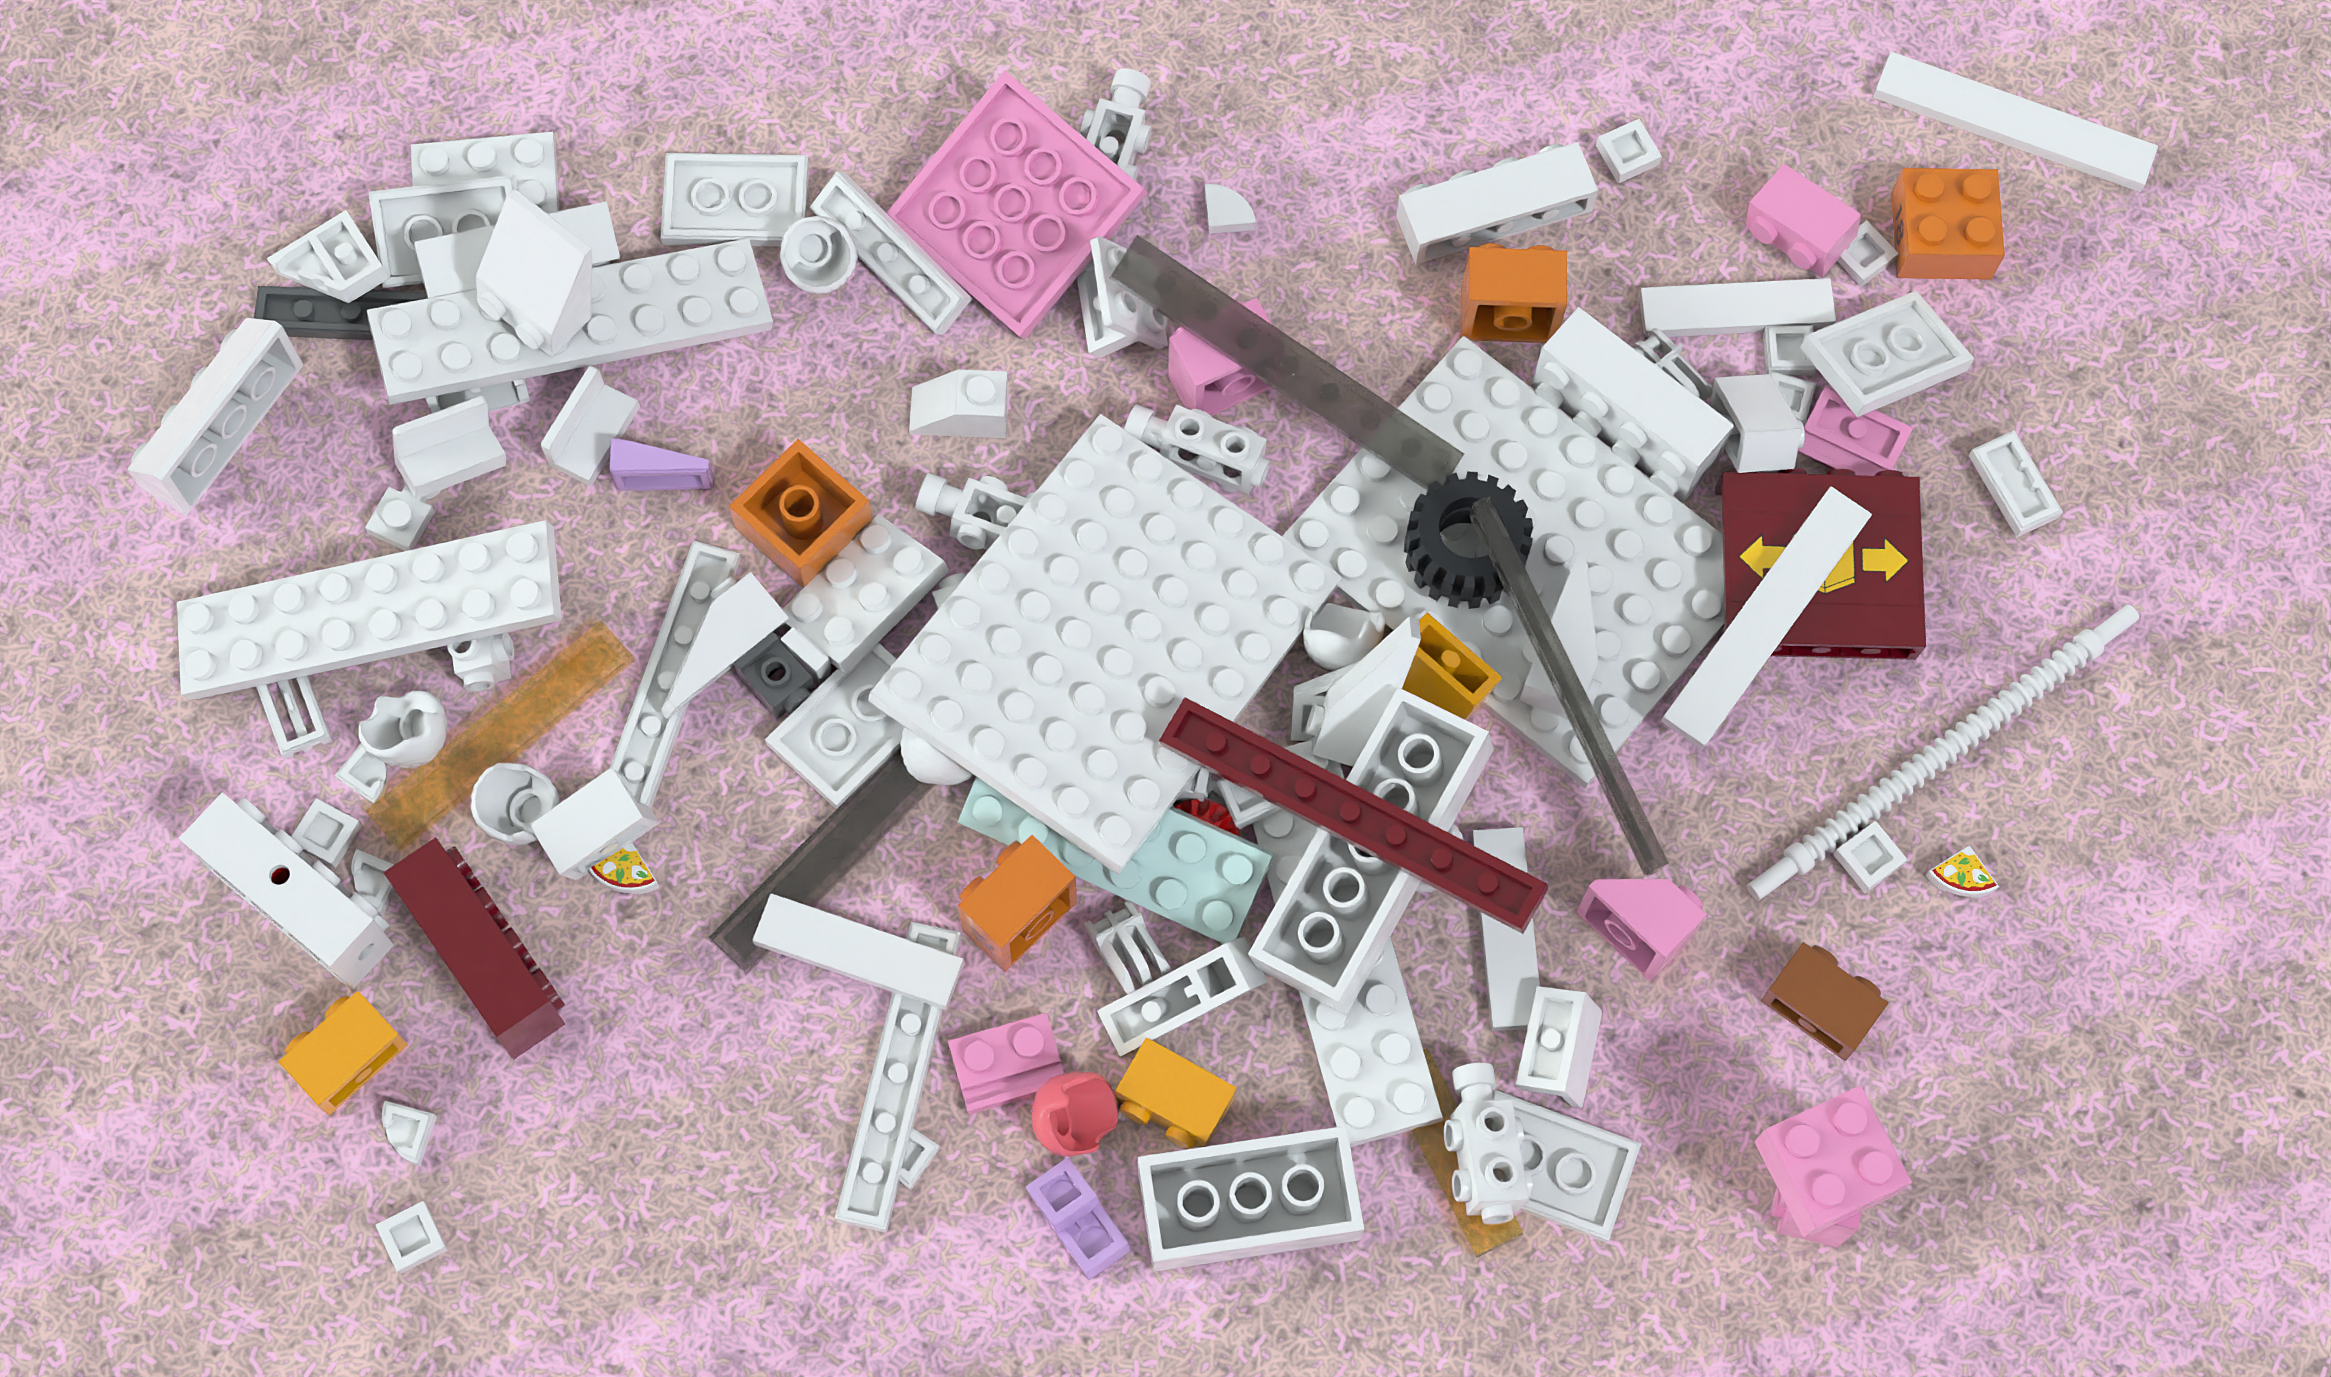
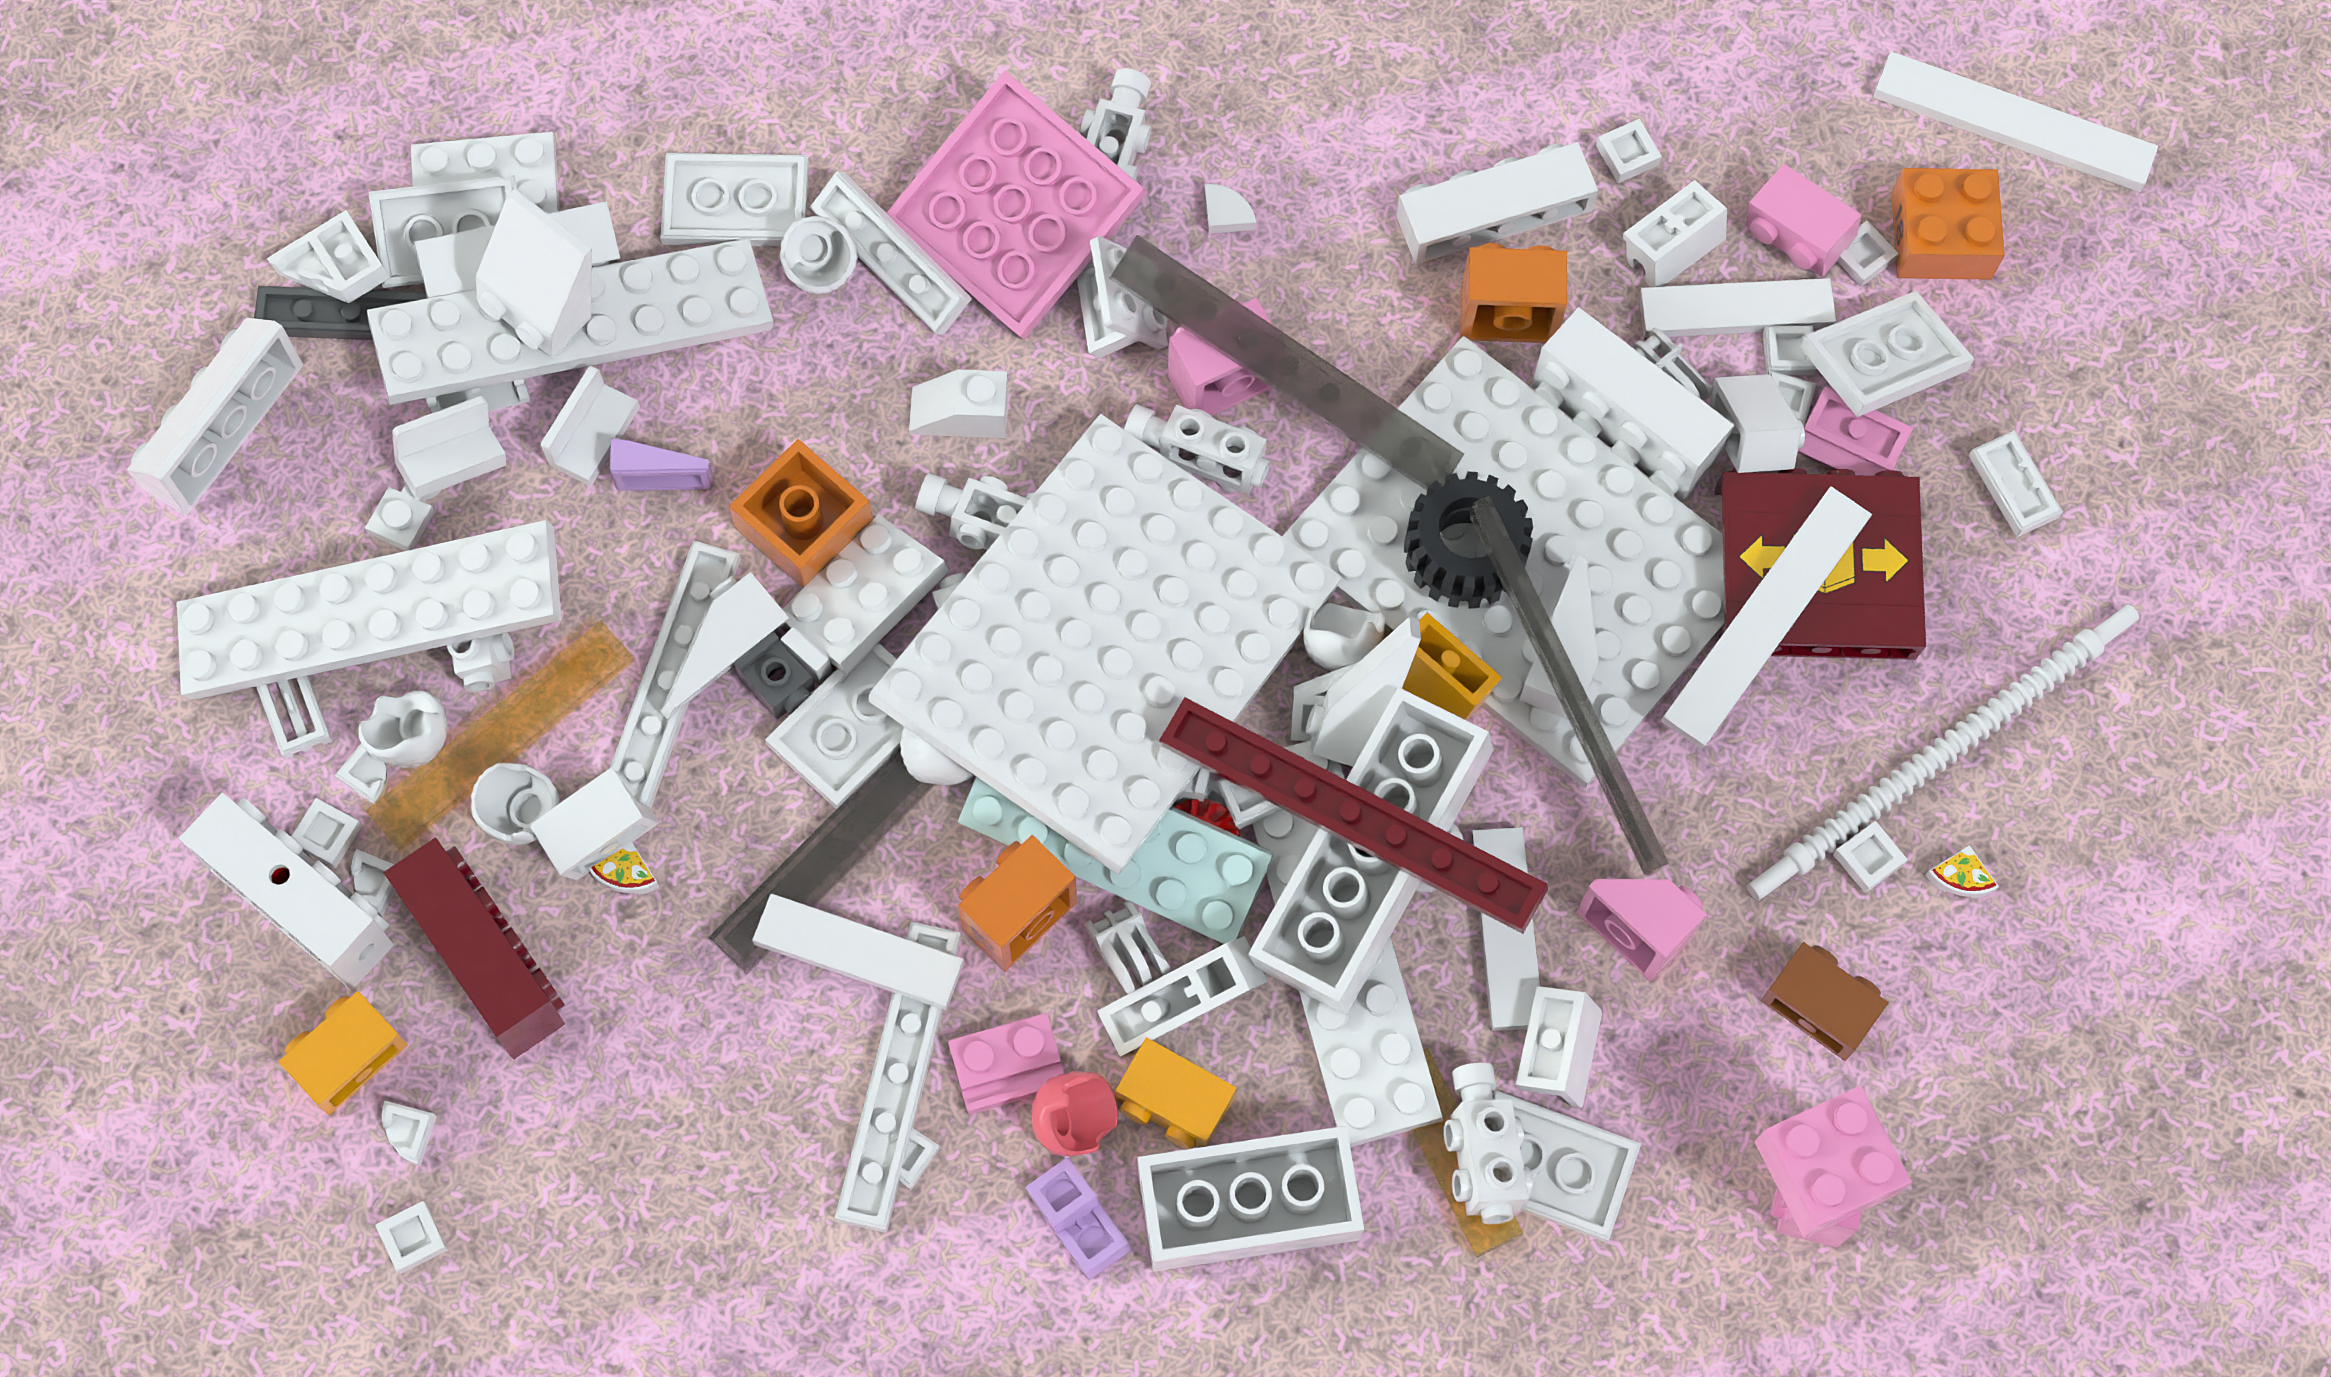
(1676, 234): none -> white hinge

